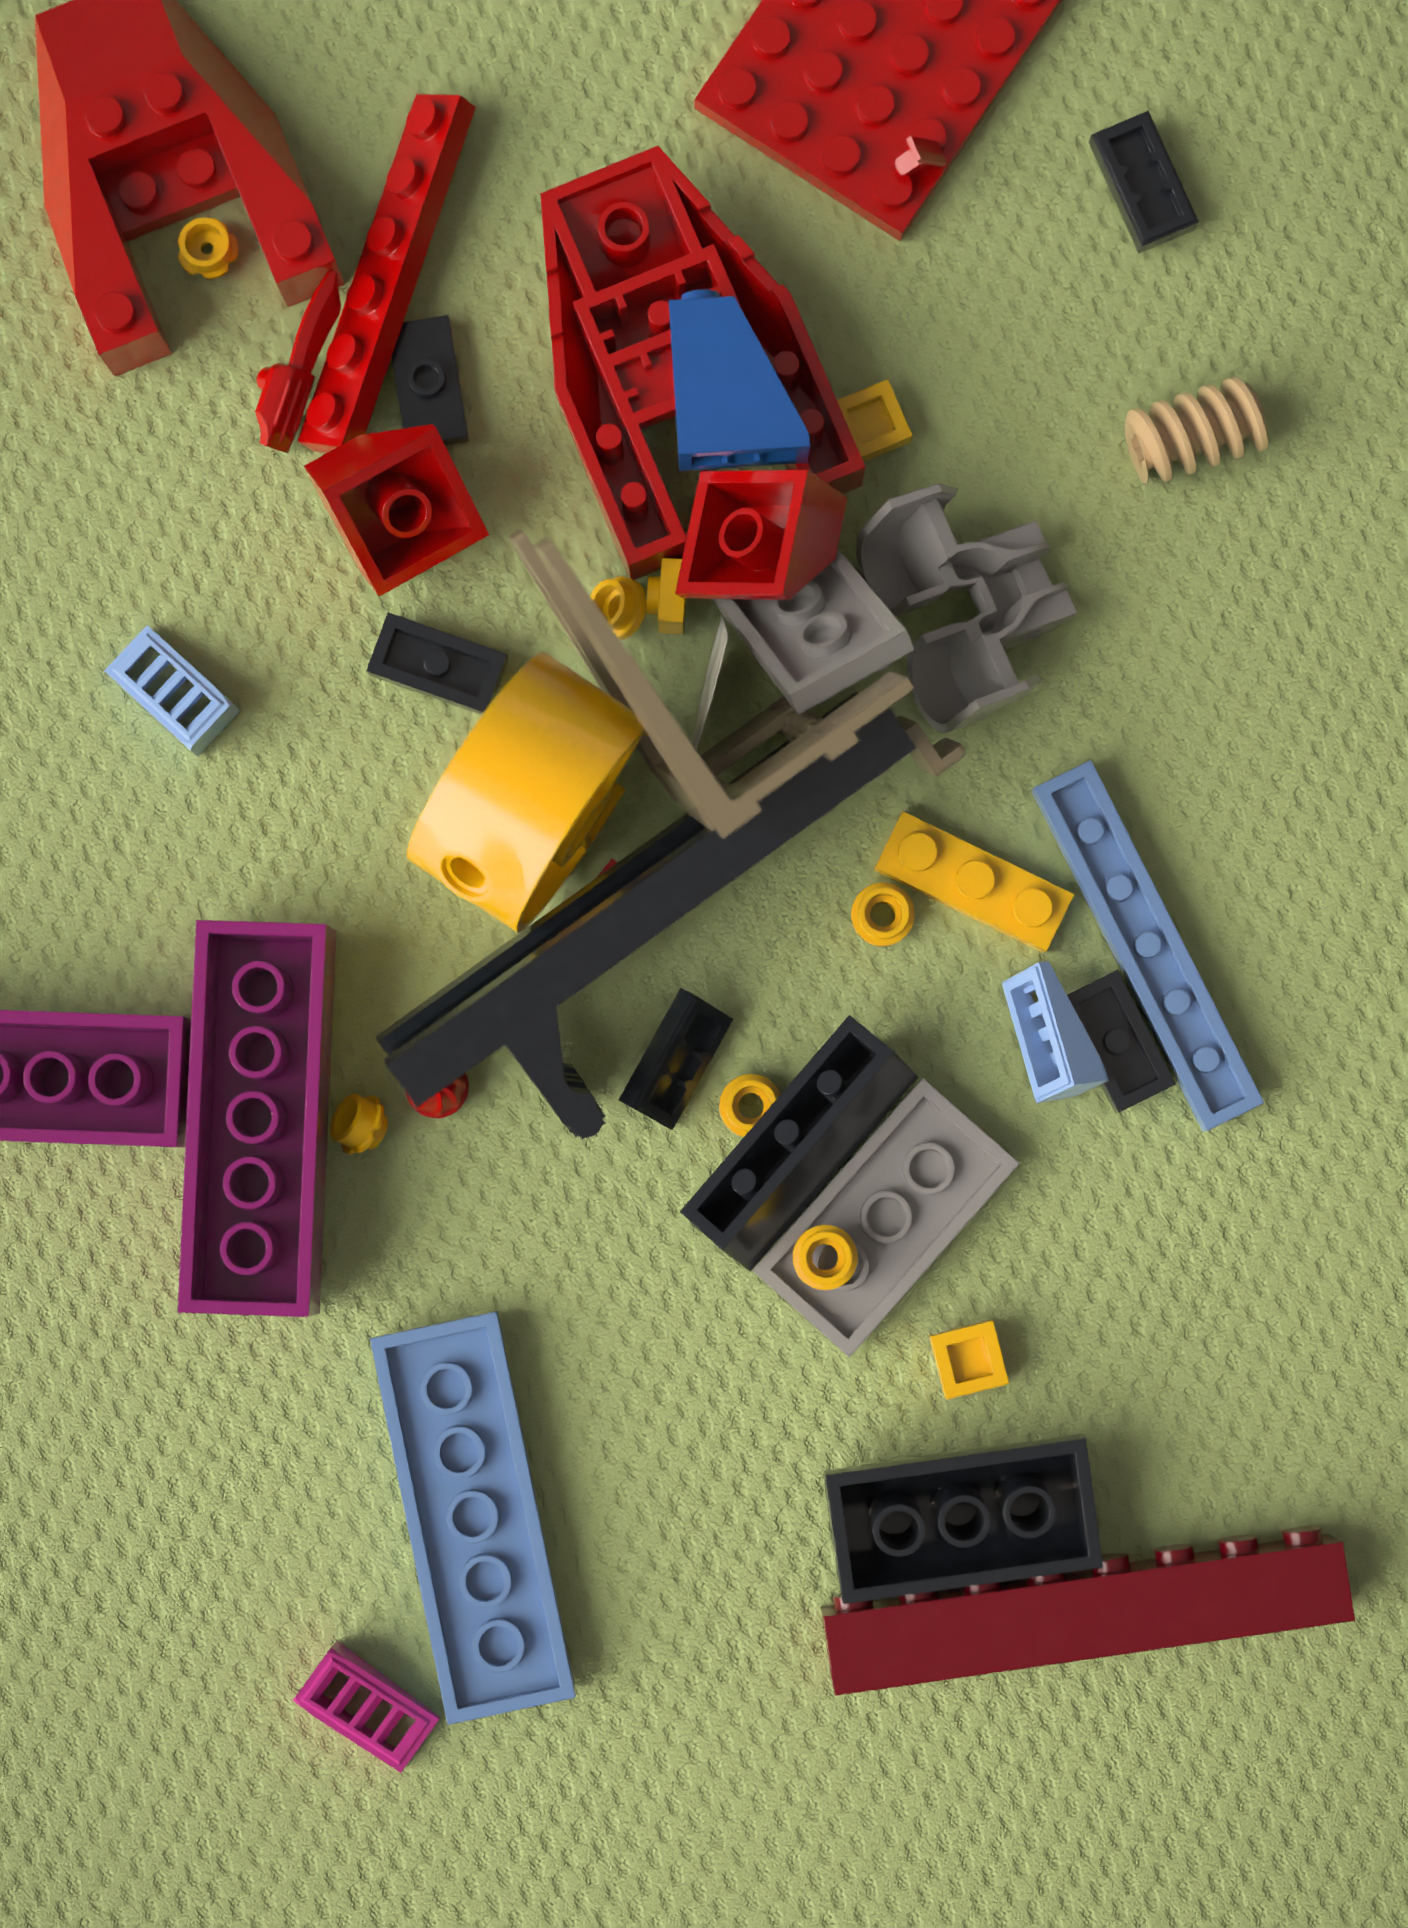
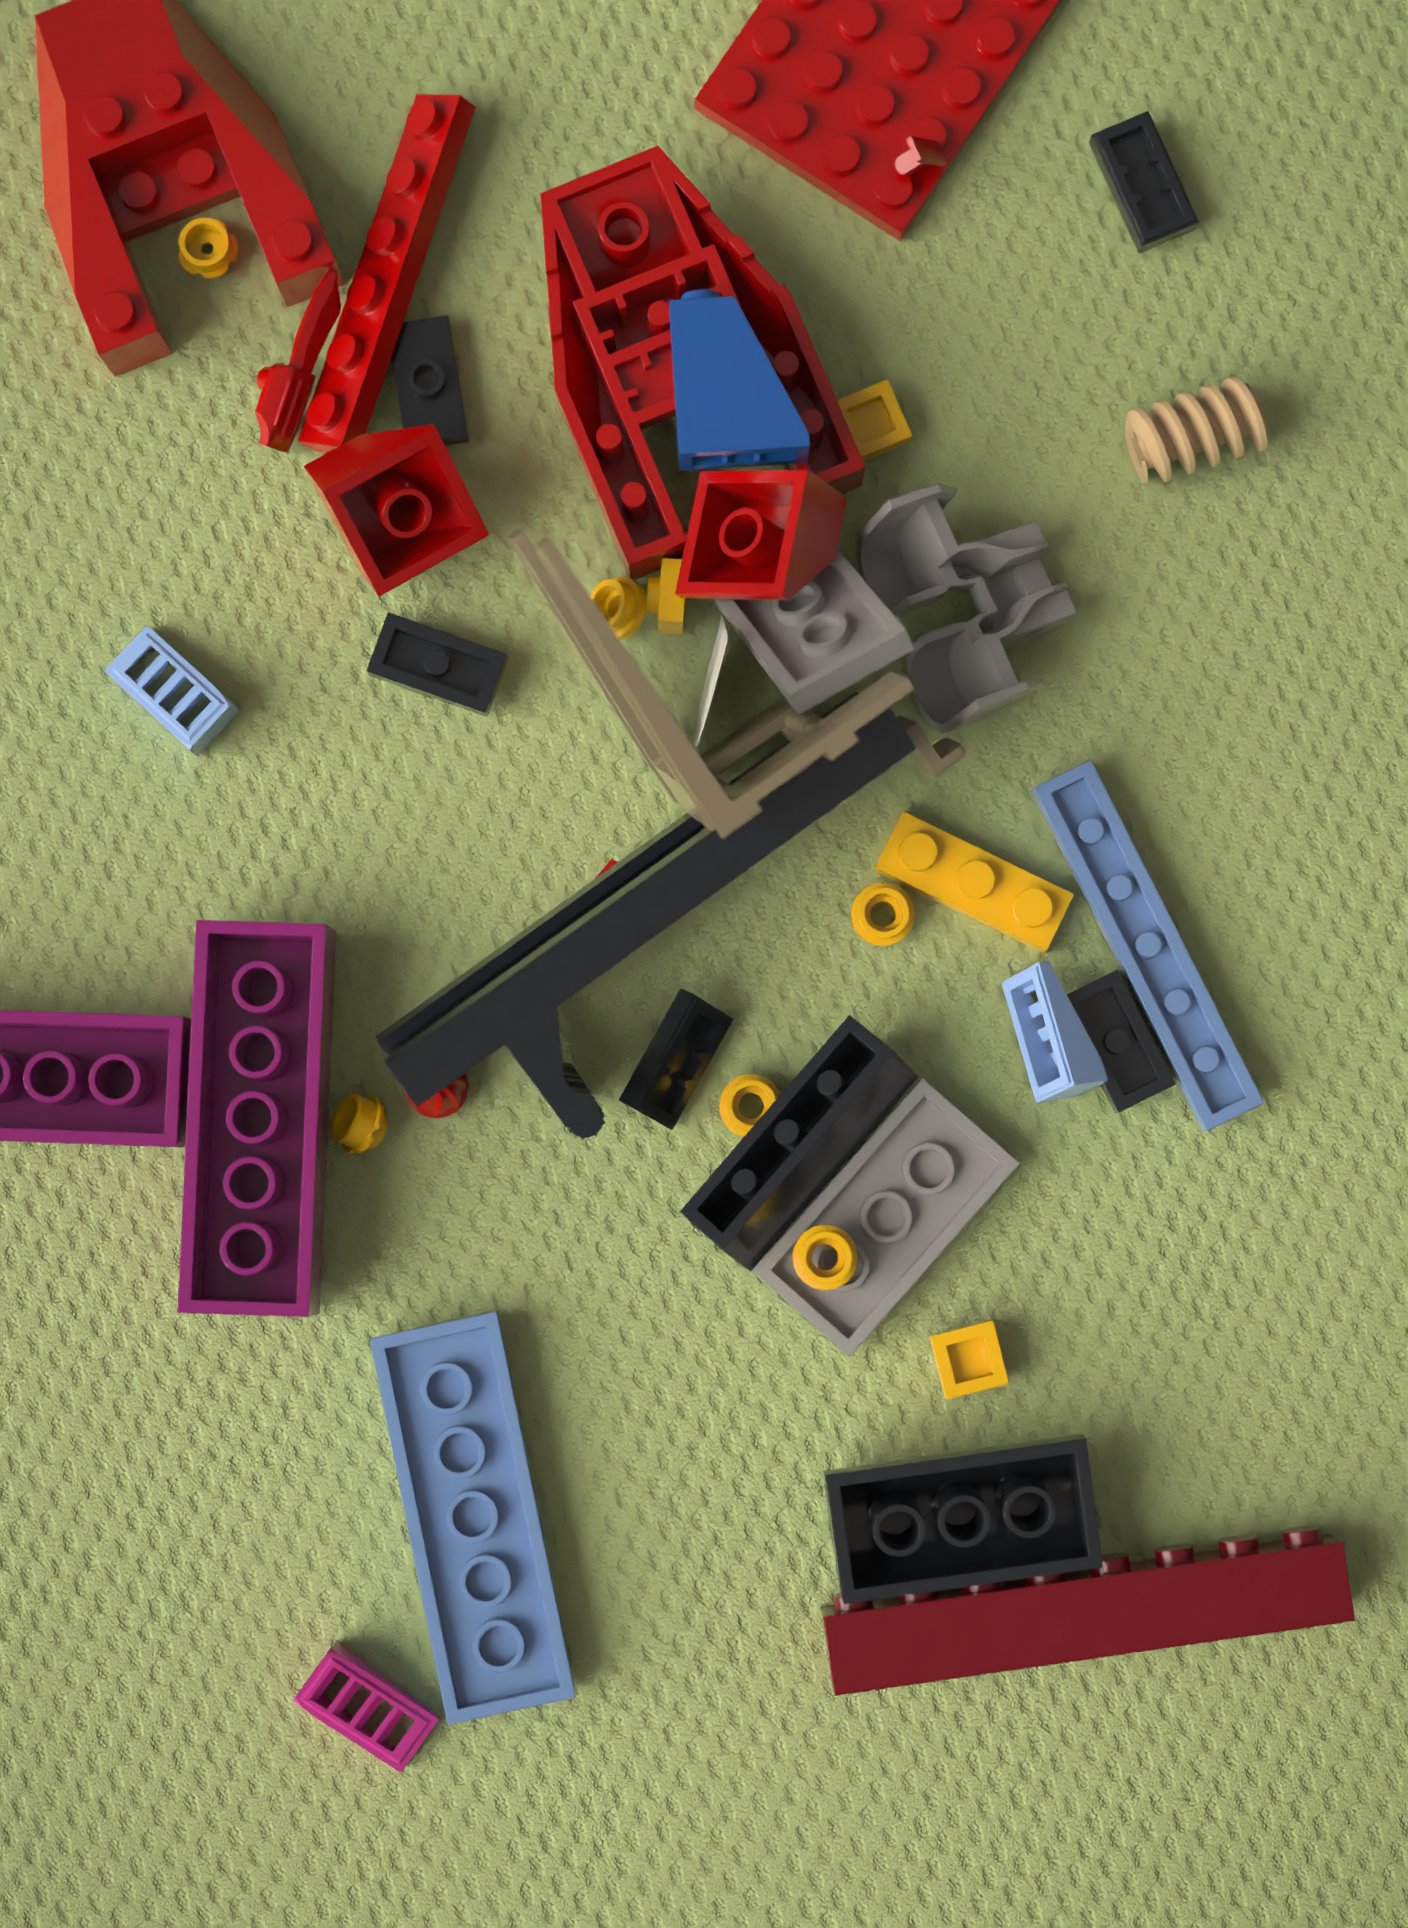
(526, 792): yellow animal -> none

